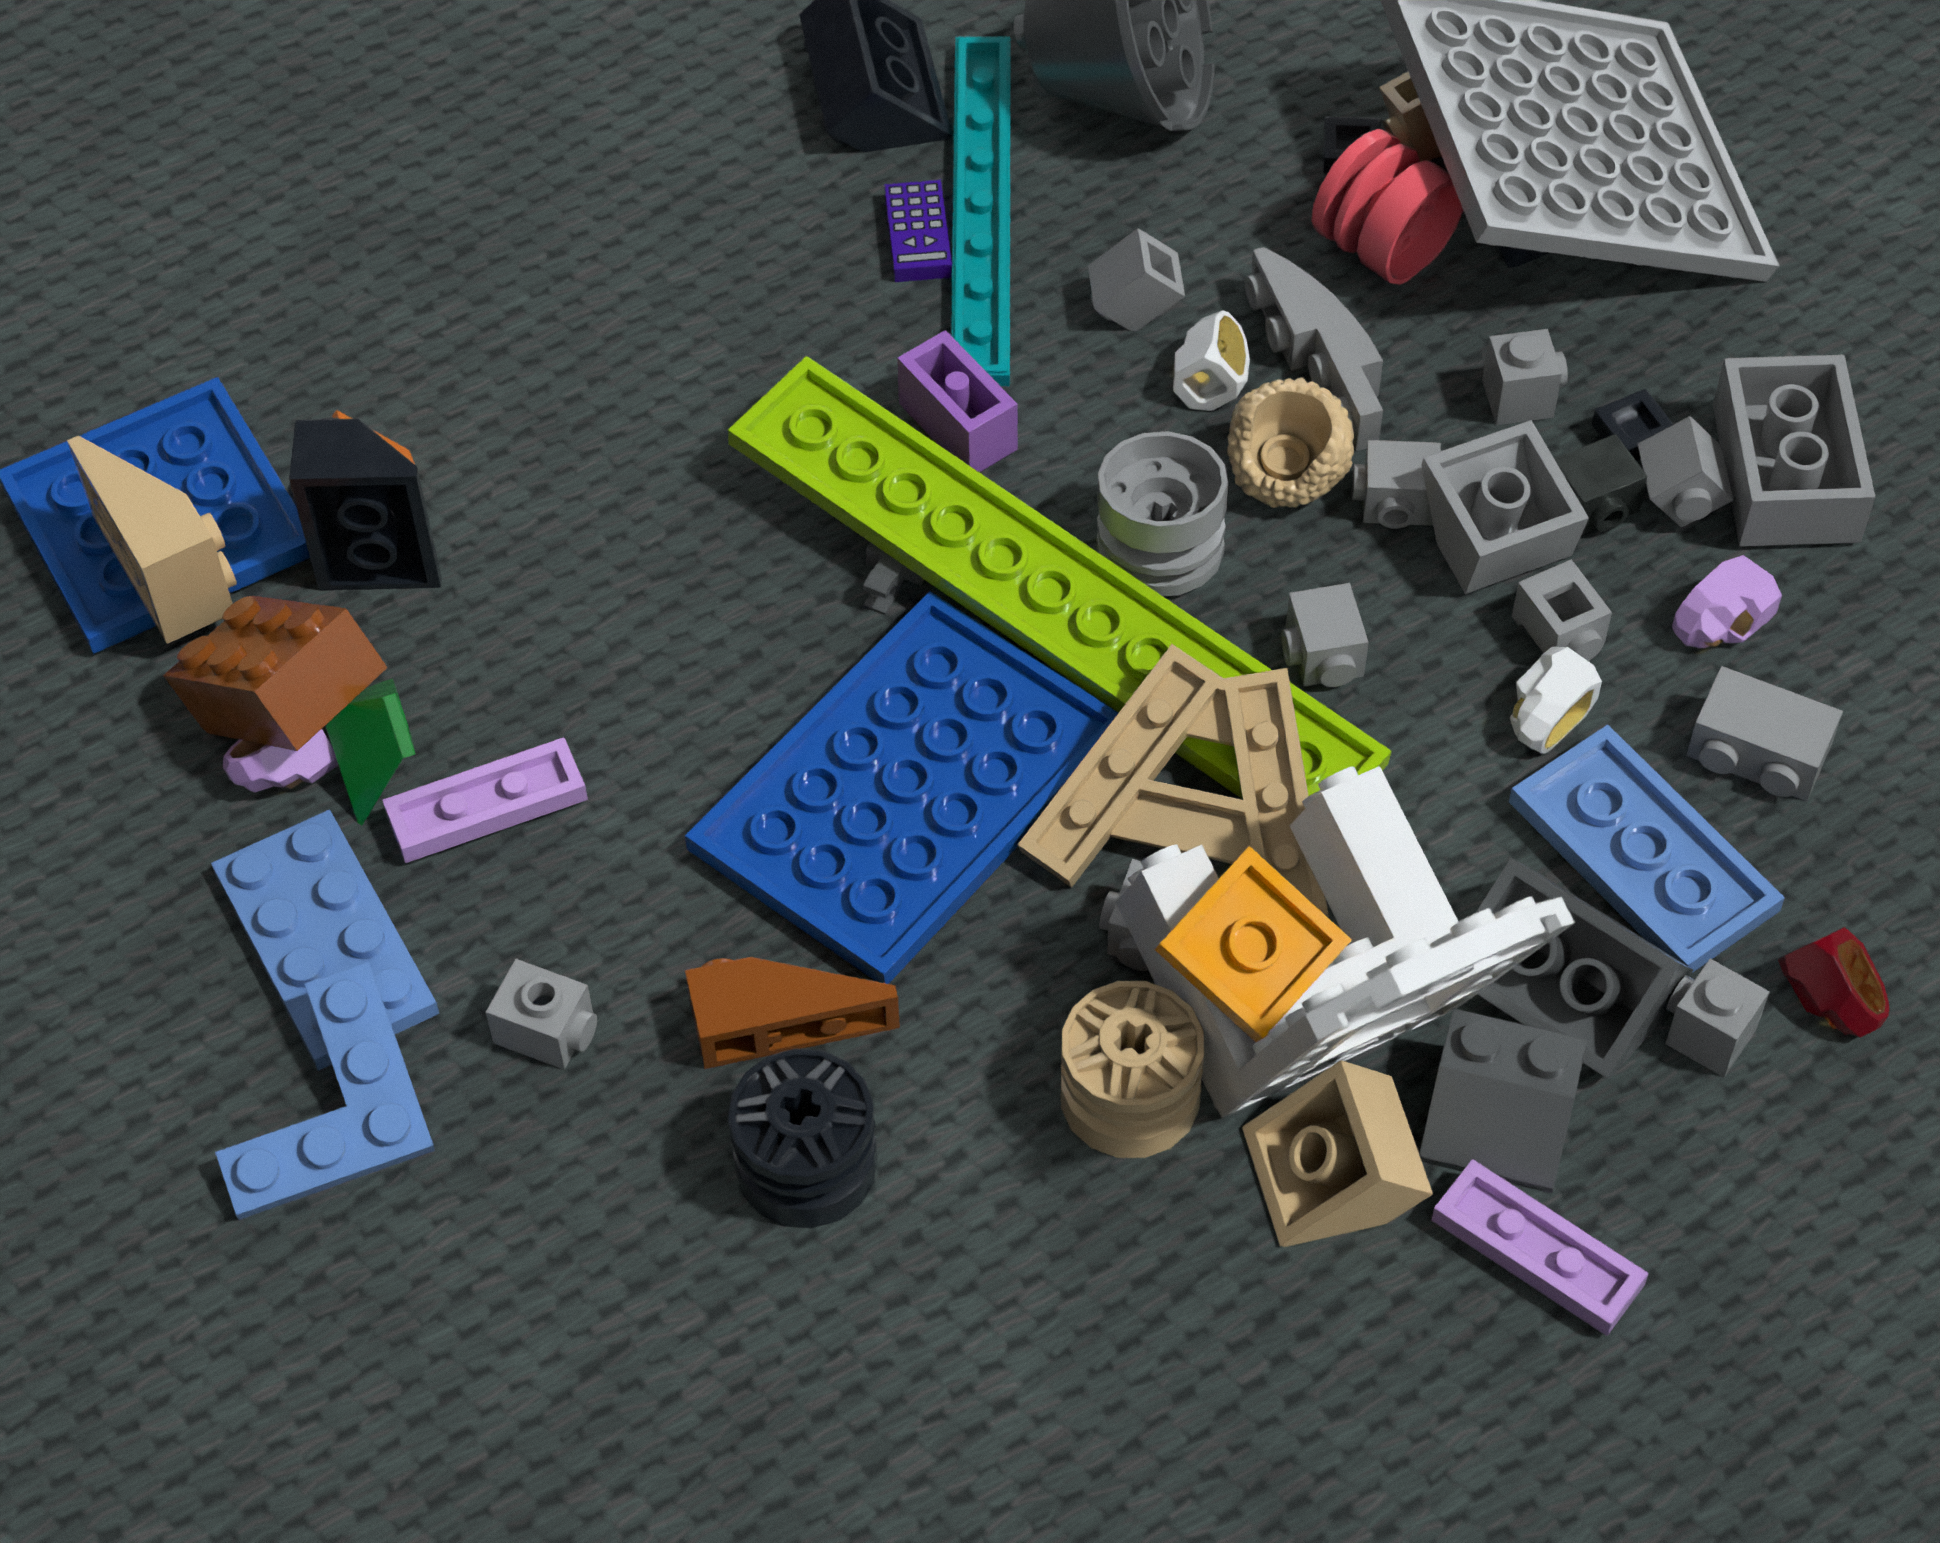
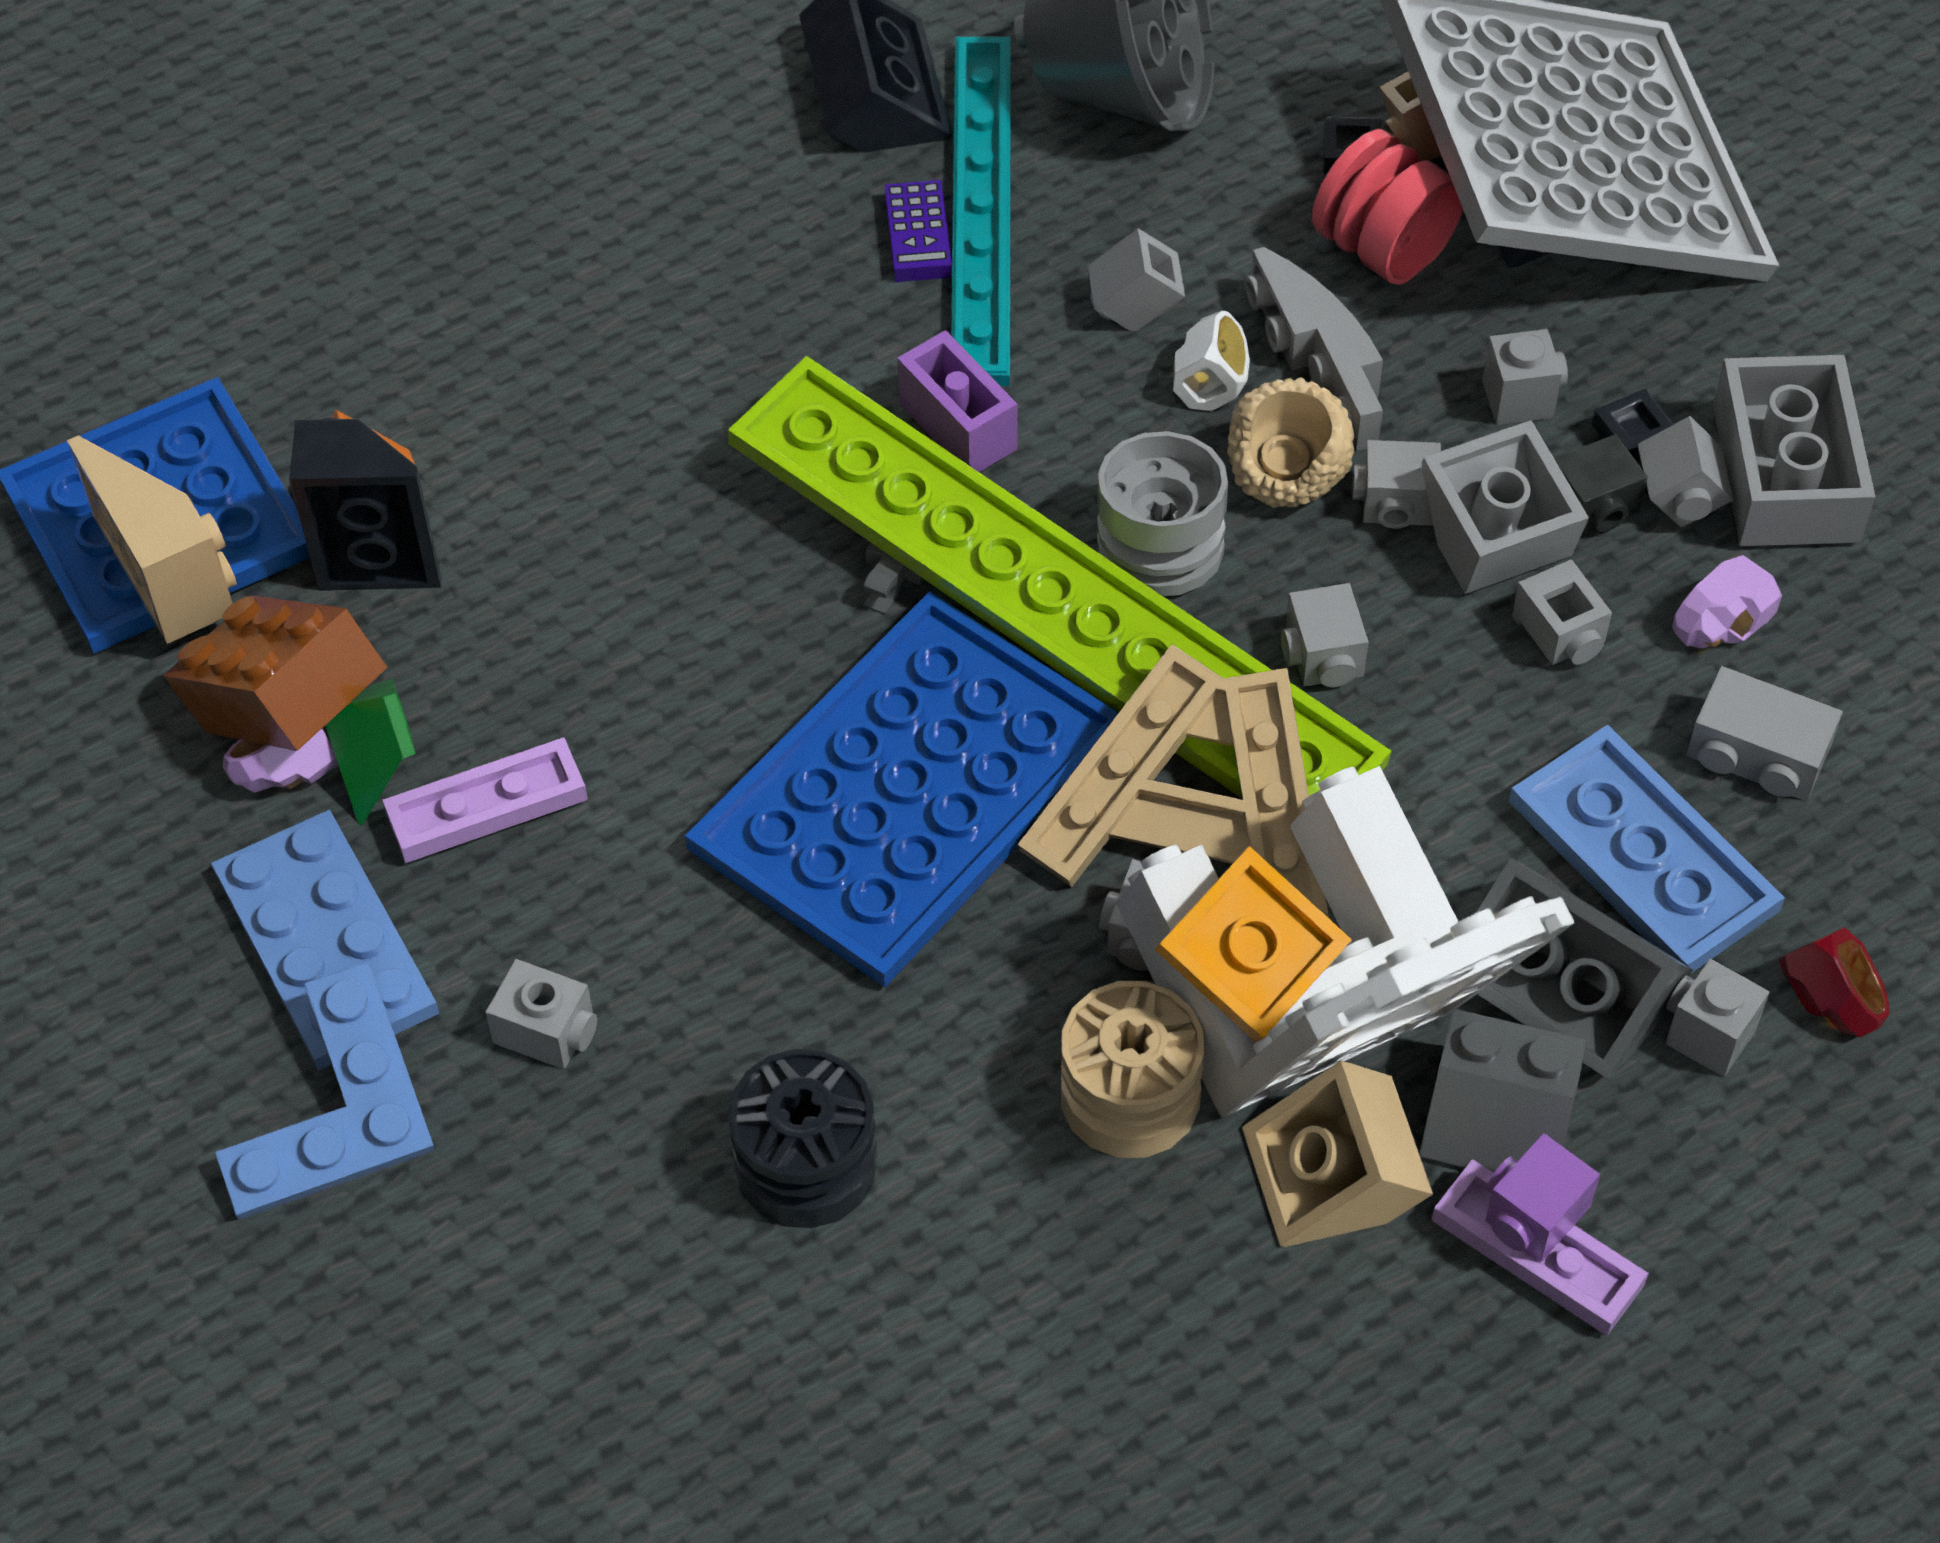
(770, 1007): dark orange slope -> none
(1539, 1197): none -> medium lavender brick
(1554, 698): white rock -> none

